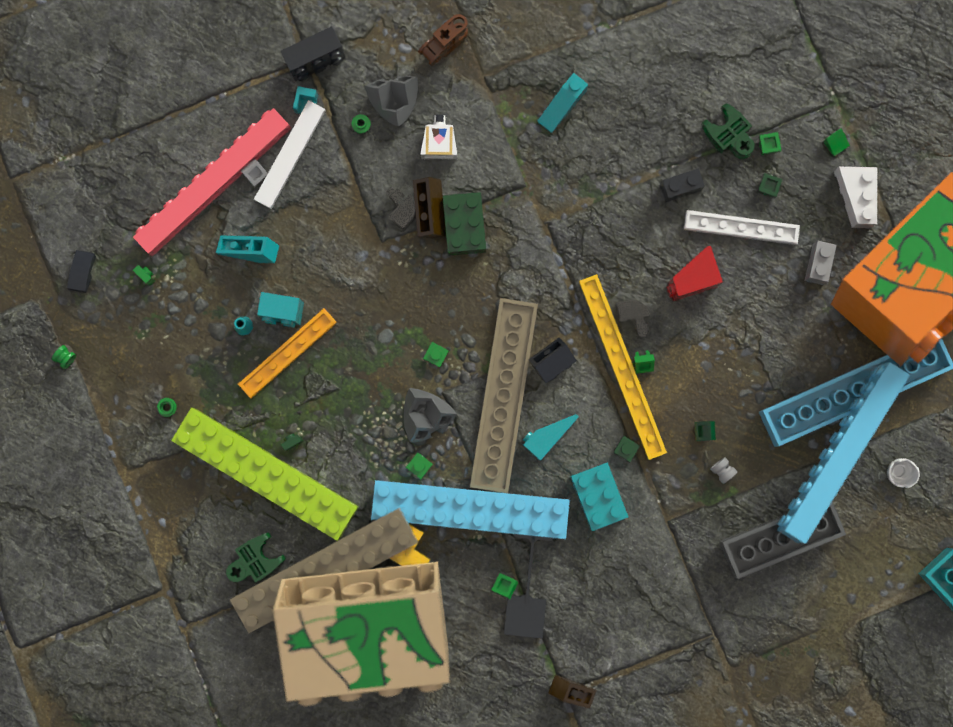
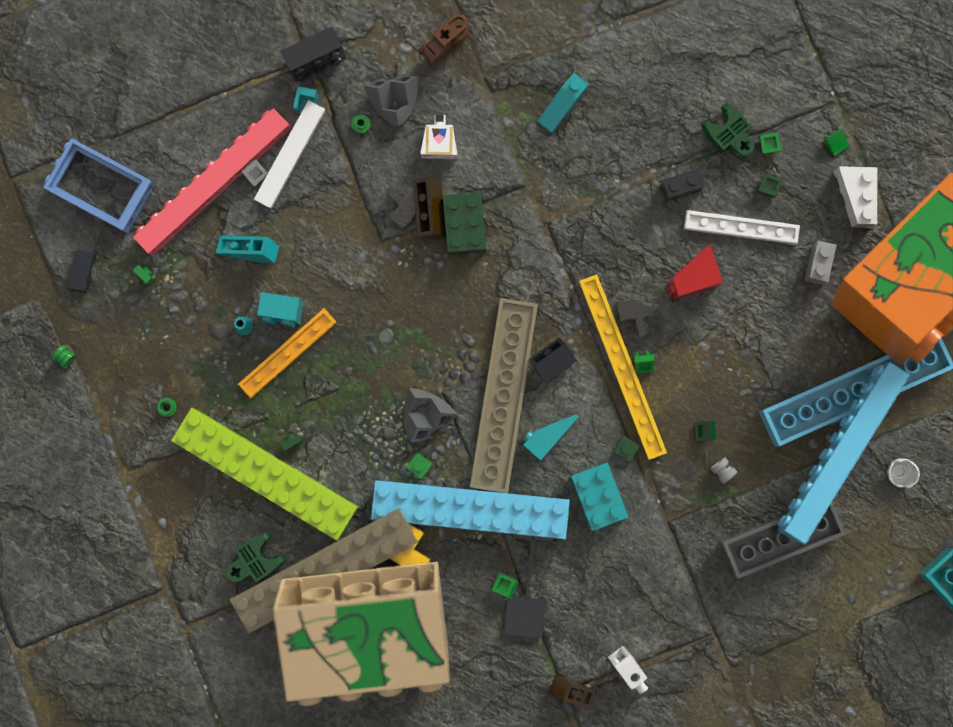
(134, 205): none -> medium blue door
(436, 354): green plate -> none
(629, 669): none -> white torso

